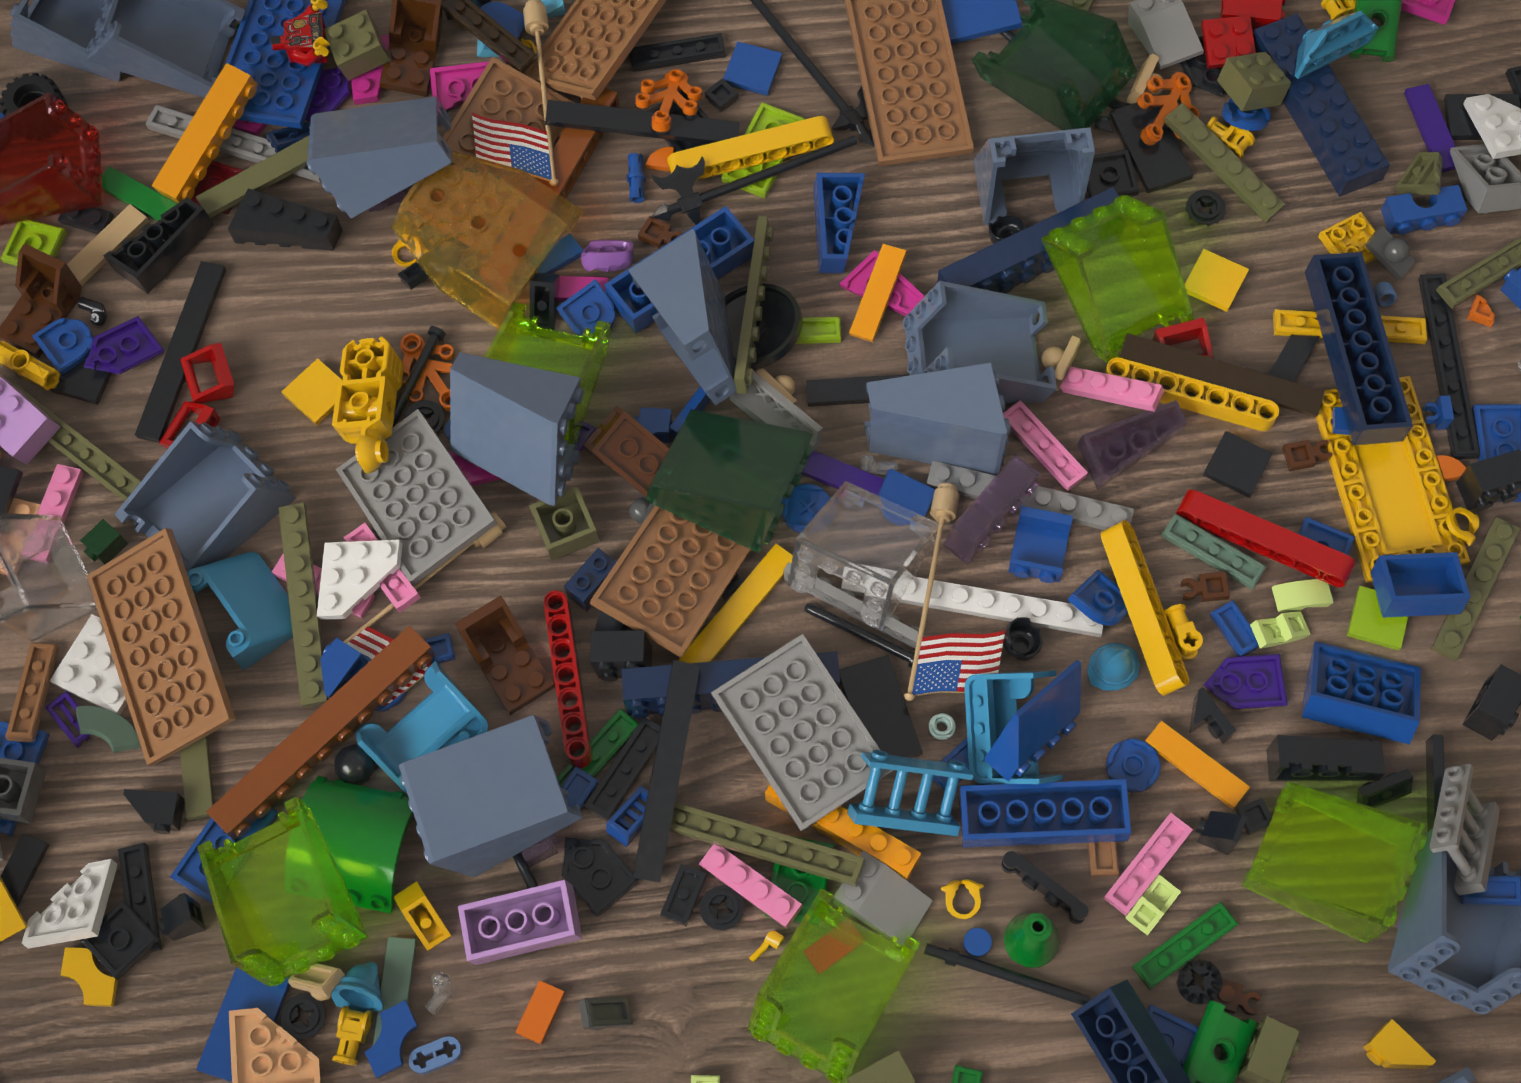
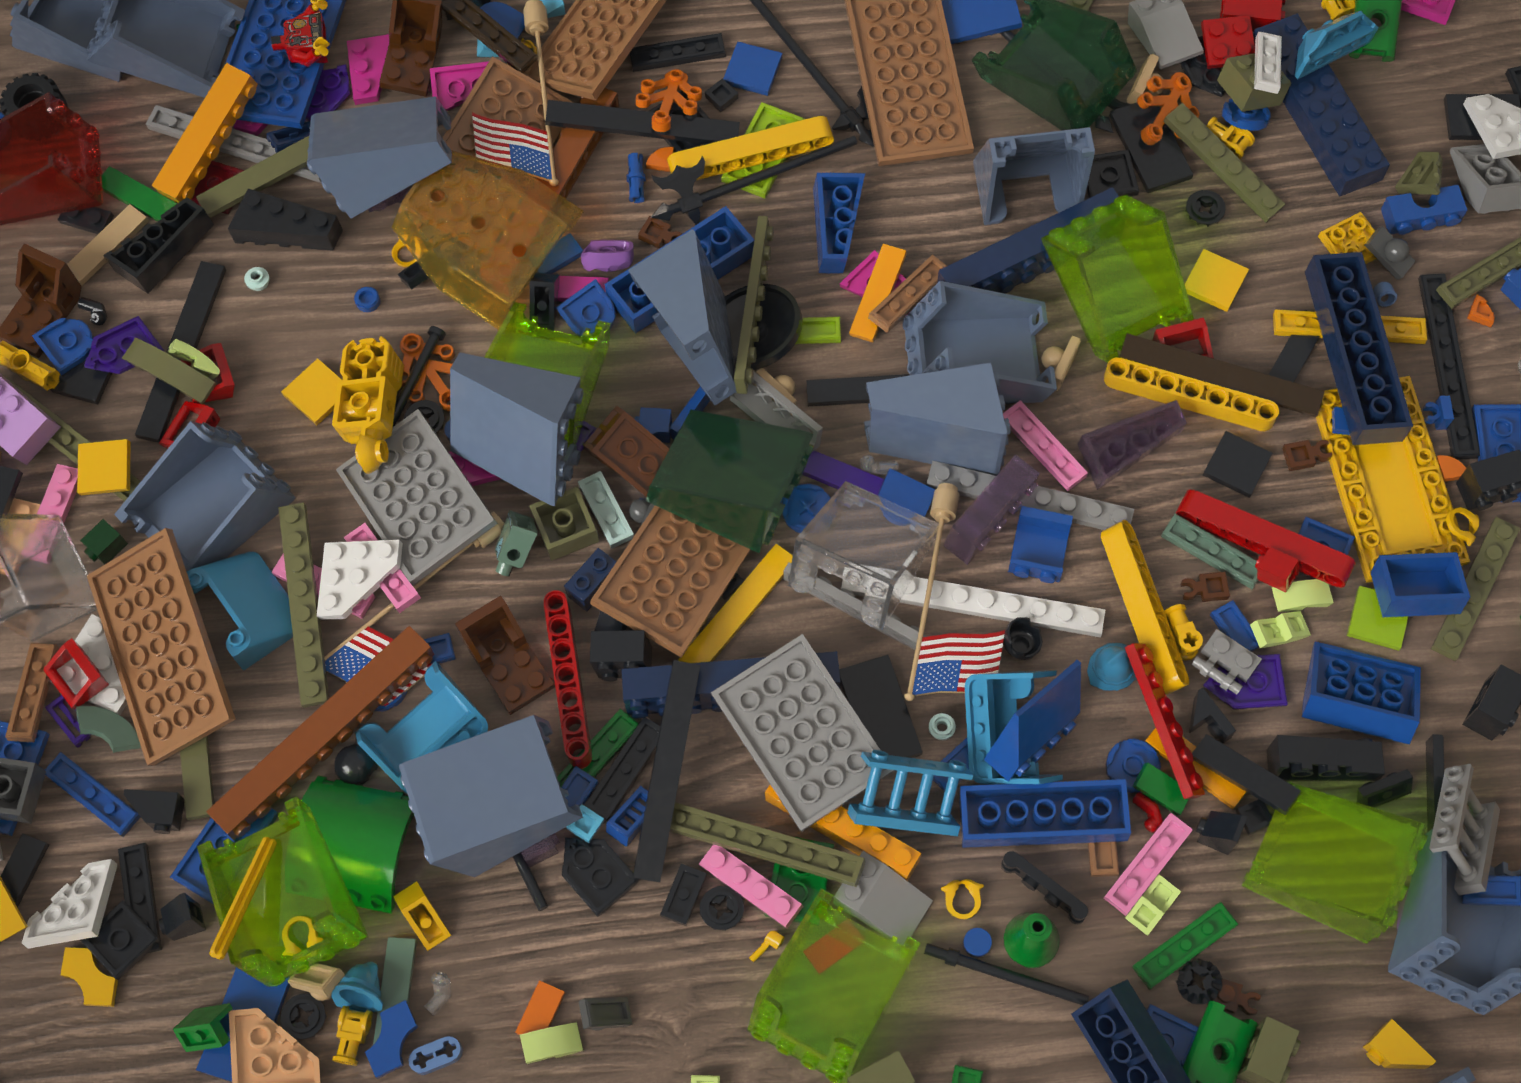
(35, 234): lime tile -> none
(92, 794): none -> blue tile
(93, 686): none -> red tile
(104, 467): none -> yellow tile
(169, 370): none -> olive slope
(197, 359): none -> yellowish green slope
(203, 1029): none -> green panel
(243, 898): none -> yellow axle
(260, 283): none -> light aqua plate
(290, 947): none -> yellow piece
(339, 665): blue slope -> none
(356, 45): olive brick -> none
(367, 299): none -> blue tile
(514, 542): none -> sand green torso
(520, 922): lavender brick -> none
(551, 1042): none -> yellowish green slope
(586, 826): none -> medium azure tile
(606, 509): none -> light aqua plate
(860, 633): black bar -> none
(907, 295): none -> medium nougat tile
(1004, 227): black hair -> none
(1100, 600): blue tile -> none
(1112, 388): bright pink plate -> none
(1152, 810): none -> red arm
(1160, 788): none -> green tile
(1167, 727): none -> red plate
(1230, 656): none -> light grey plate
(1246, 774): none -> black tile
(1268, 62): none -> white tile
(1277, 569): none -> red brick
(1431, 123): dark purple tile -> none

